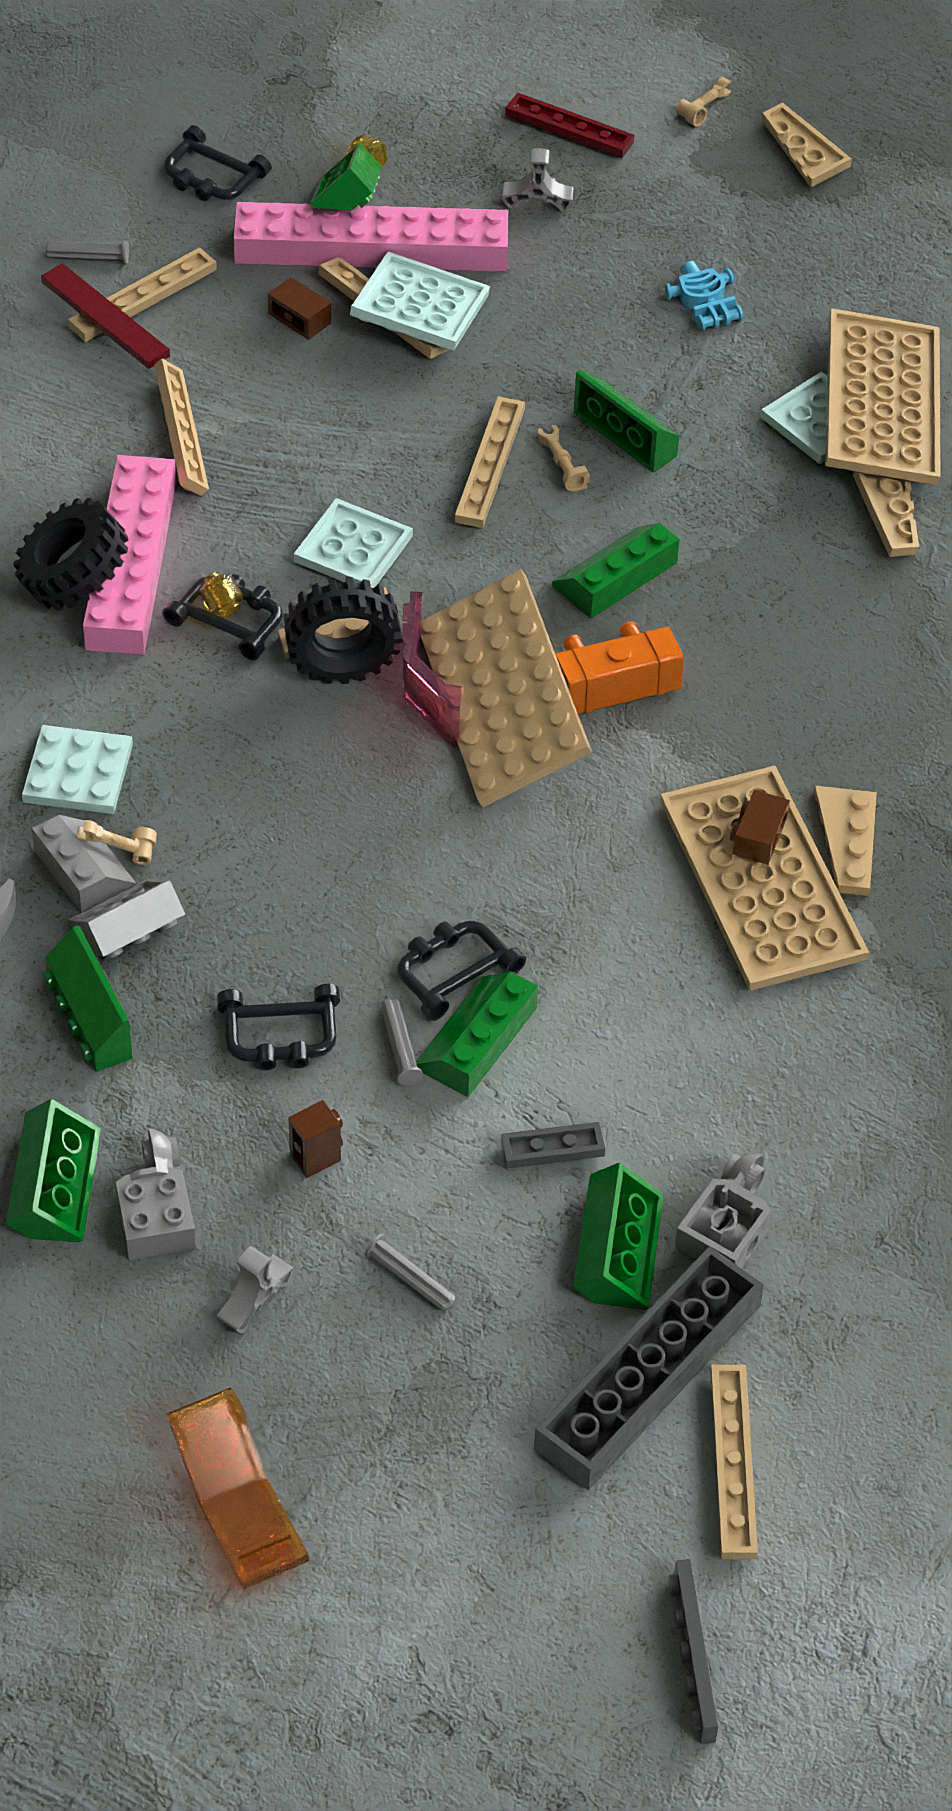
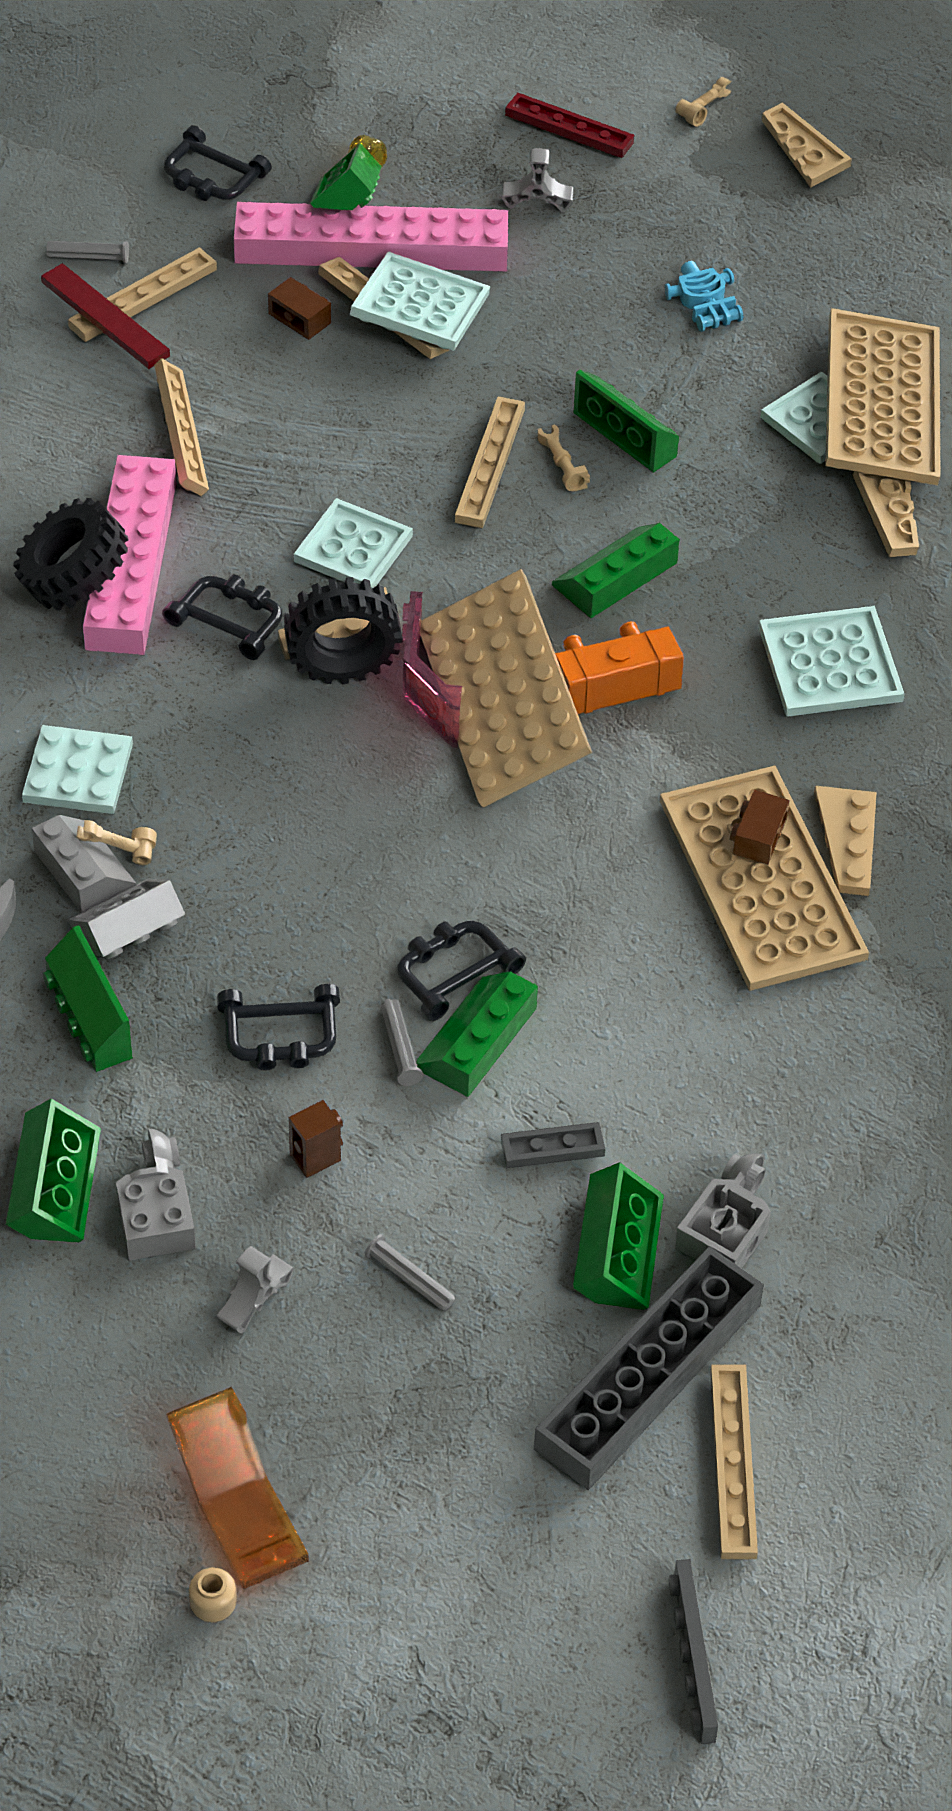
(212, 1594): none -> tan head
(221, 594): clear yellow head -> none
(831, 661): none -> light aqua plate

